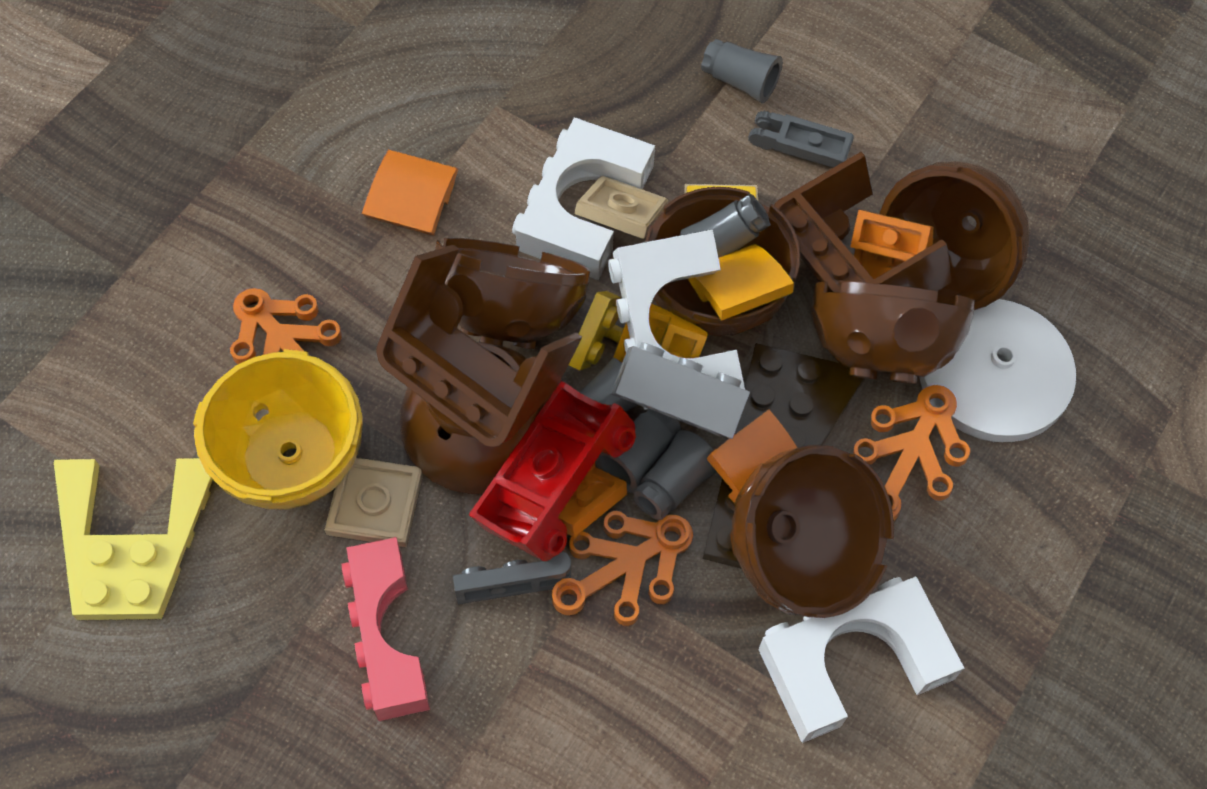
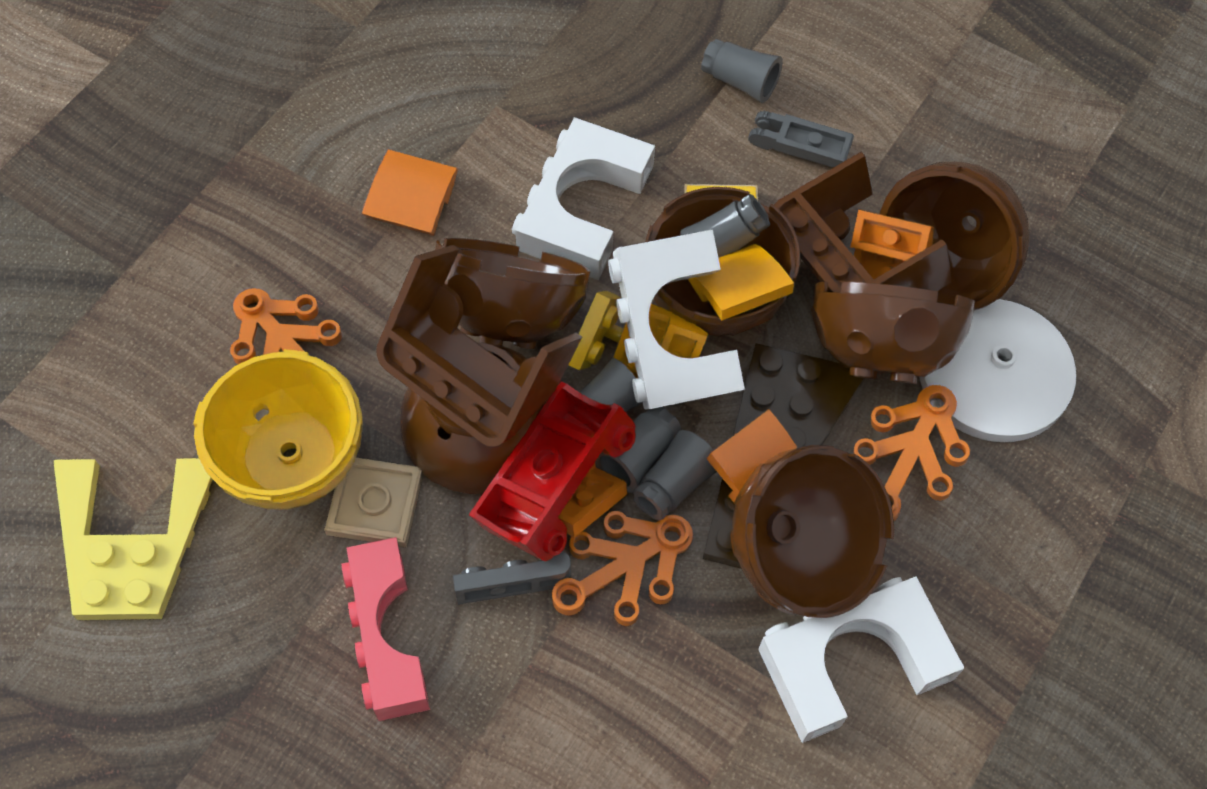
(621, 206): tan tile -> none
(681, 390): light grey brick -> none

